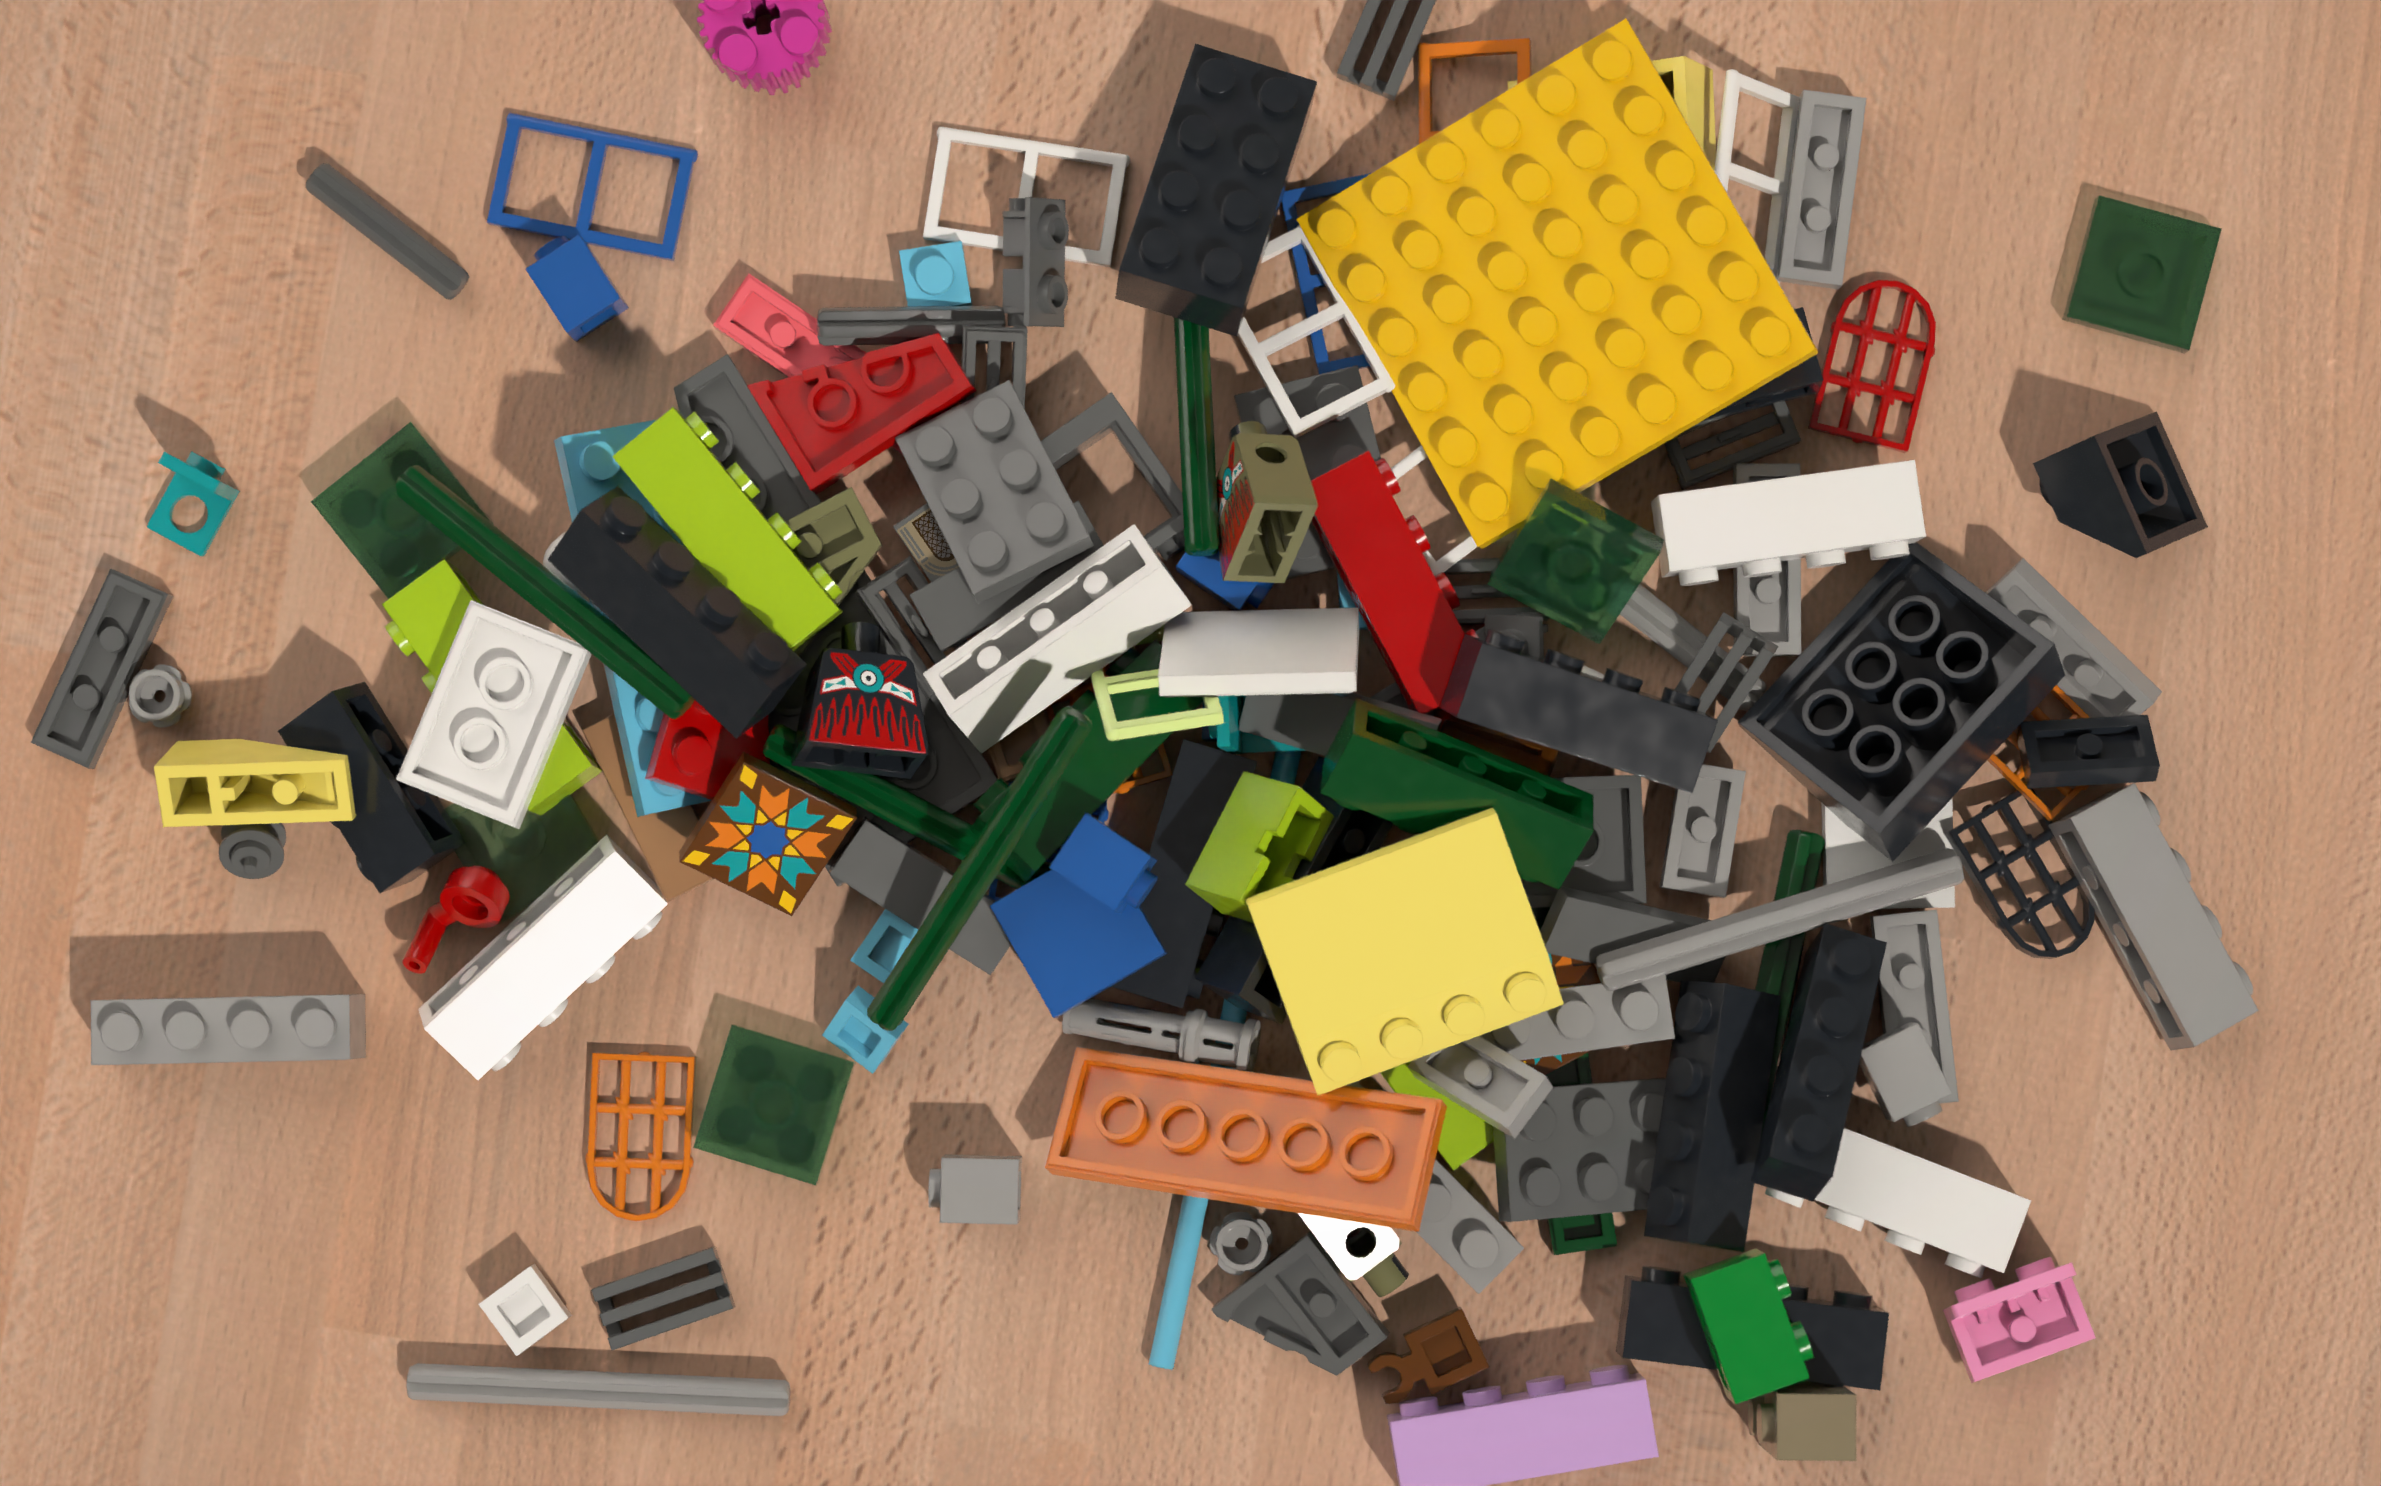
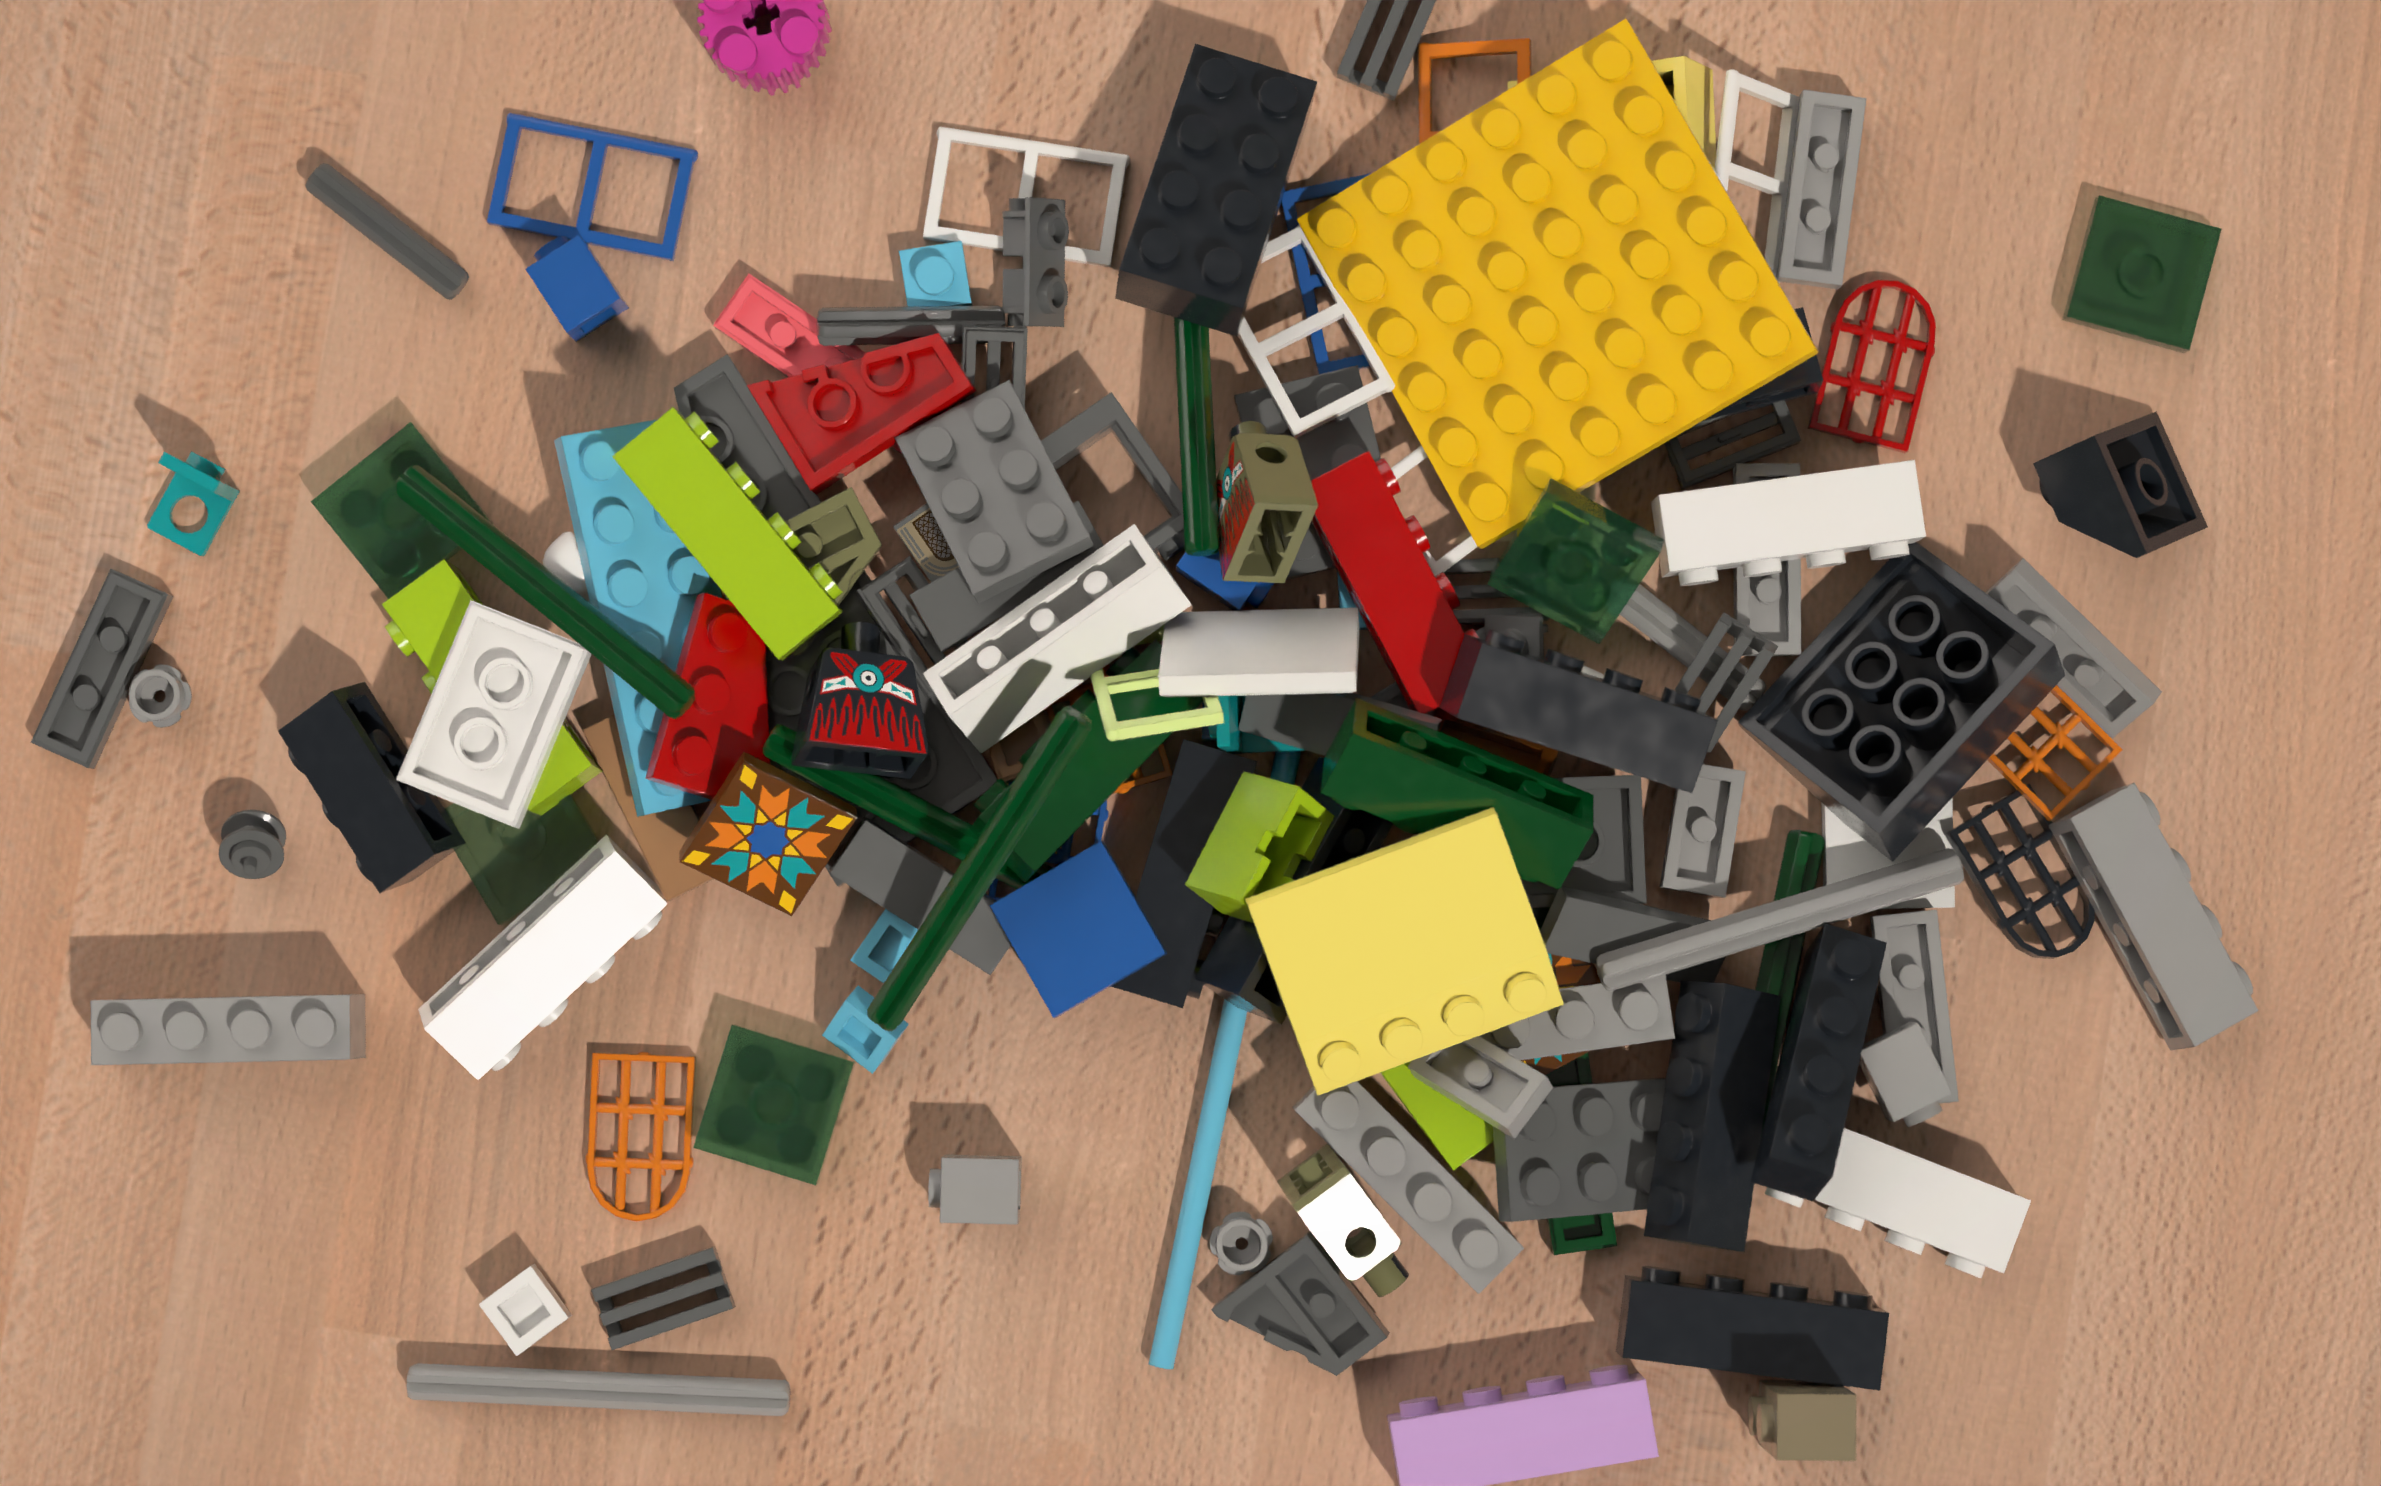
(251, 784): light yellow slope -> none
(469, 896): red plate -> none
(676, 611): black brick -> none
(1106, 865): blue brick -> none
(1192, 1045): light grey pin -> none
(1247, 1138): orange tile -> none
(1439, 1352): reddish brown plate -> none
(1749, 1325): green brick -> none
(2019, 1320): bright pink bracket -> none
(2088, 751): black plate -> none

